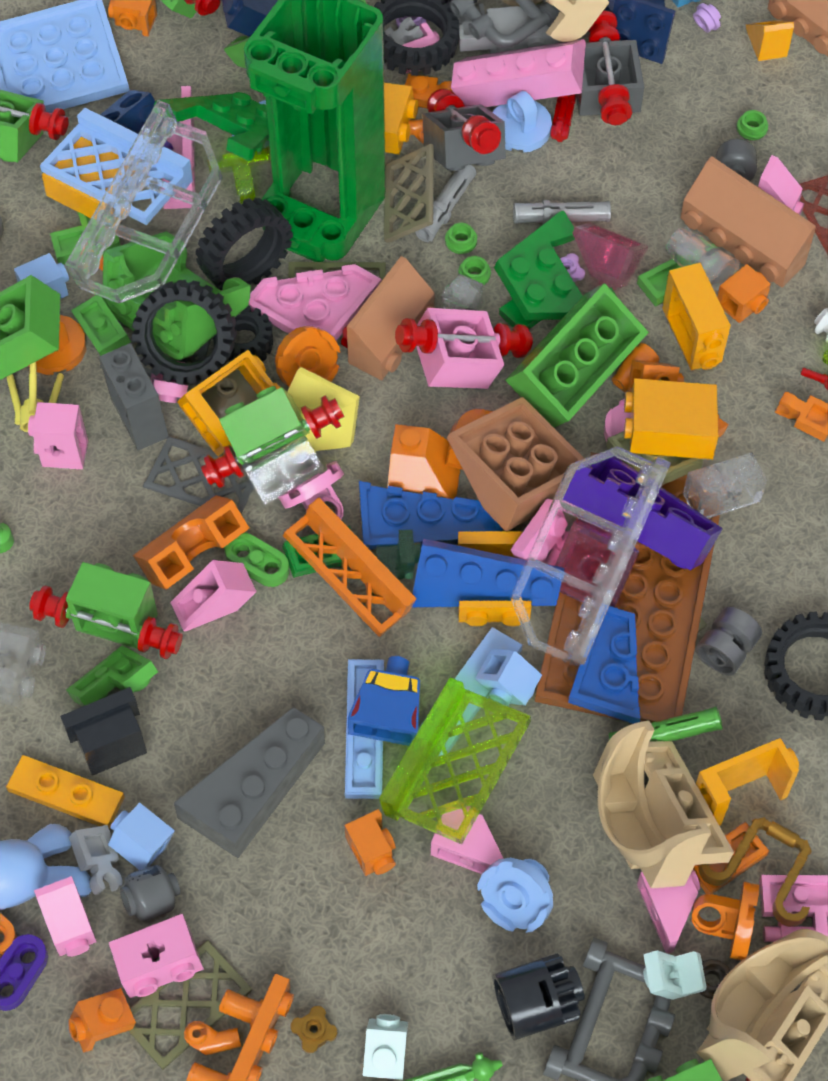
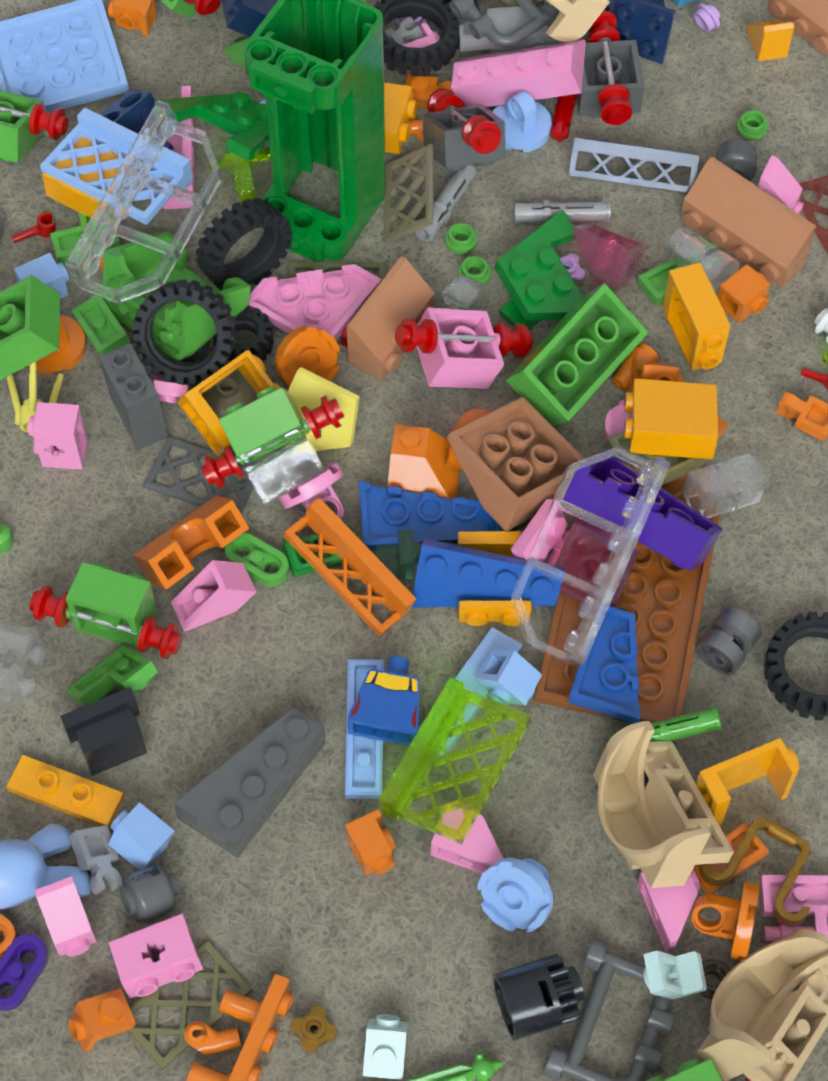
(43, 228): none -> red hand
(635, 152): none -> fence

